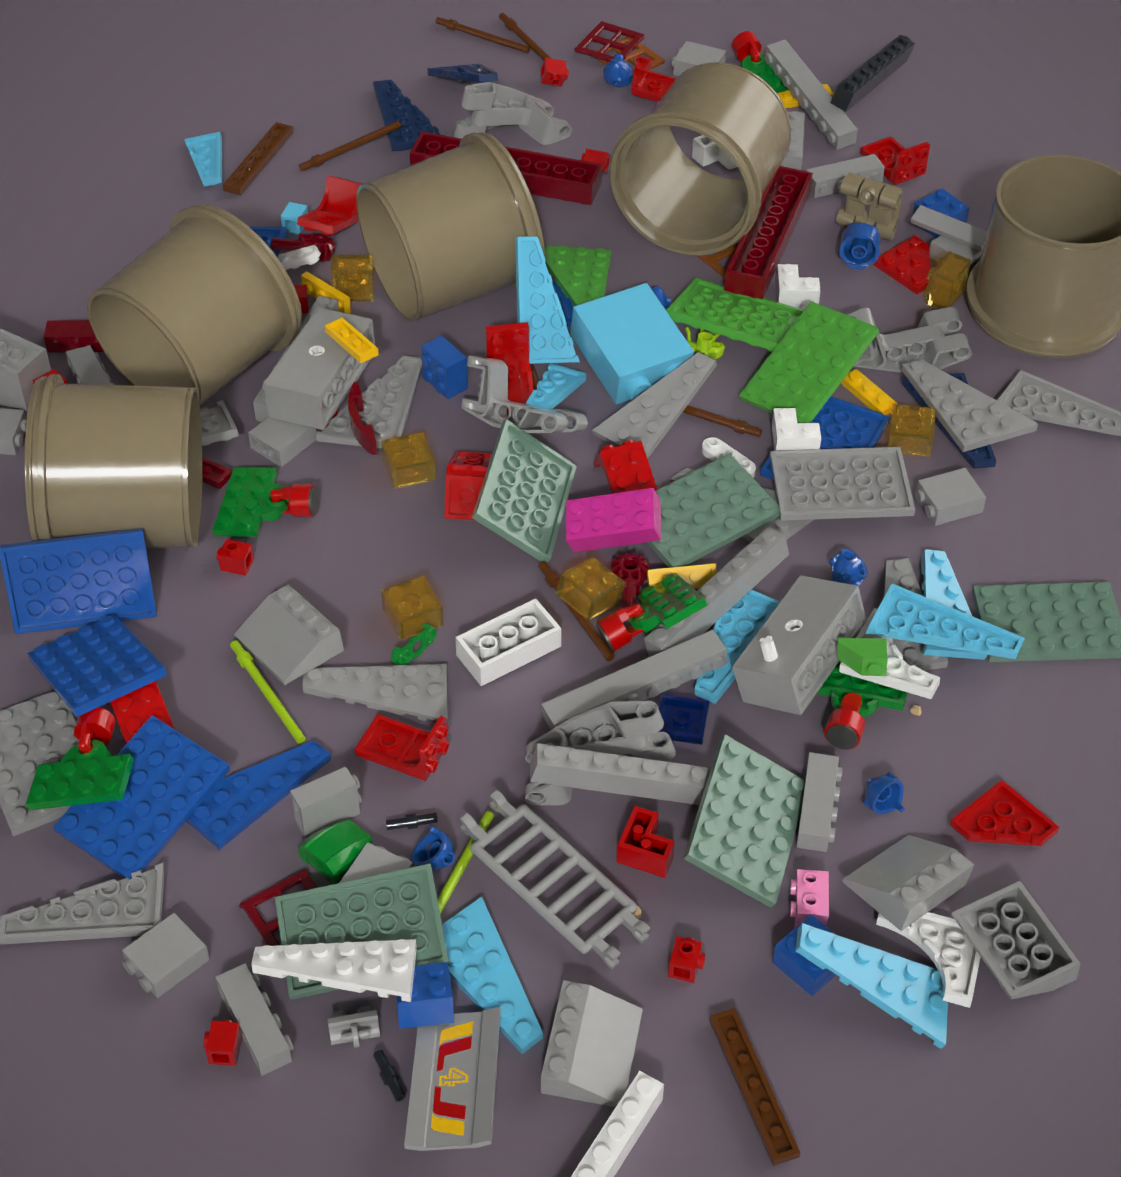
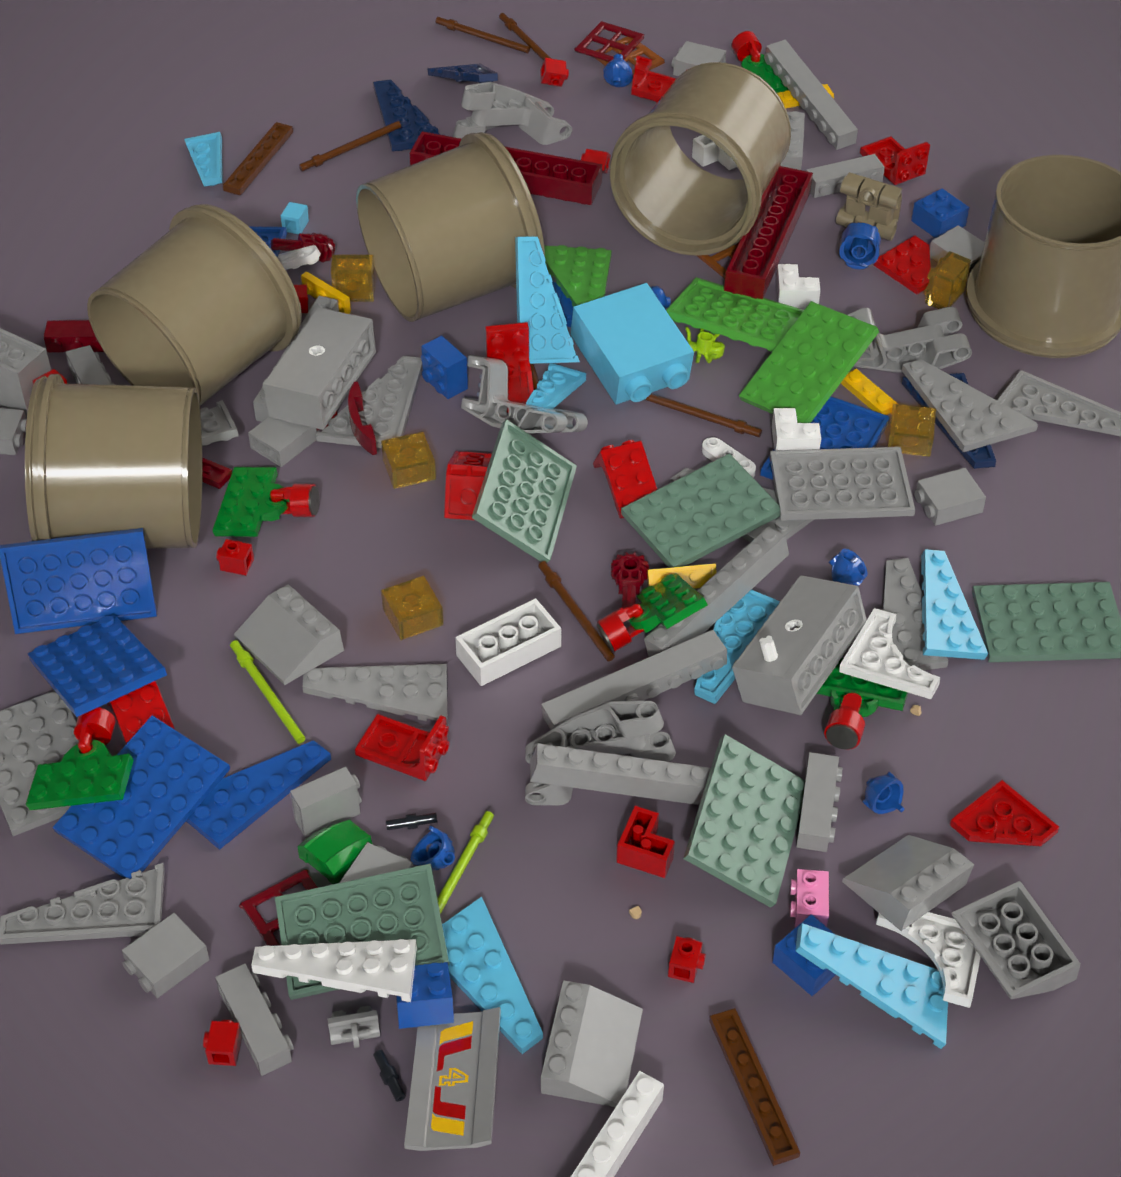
(336, 209): red bracket -> none
(351, 340): yellow plate -> none
(404, 655): green piece -> none
(590, 588): clear yellow brick -> none
(595, 941): light grey bar -> none
(613, 520): dark pink brick -> none
(657, 408): light grey wing -> none
(684, 718): clear blue plate -> none
(864, 655): bright green slope -> none
(872, 73): black brick -> none
(925, 621): medium azure wing -> none
(949, 227): light grey tile -> none

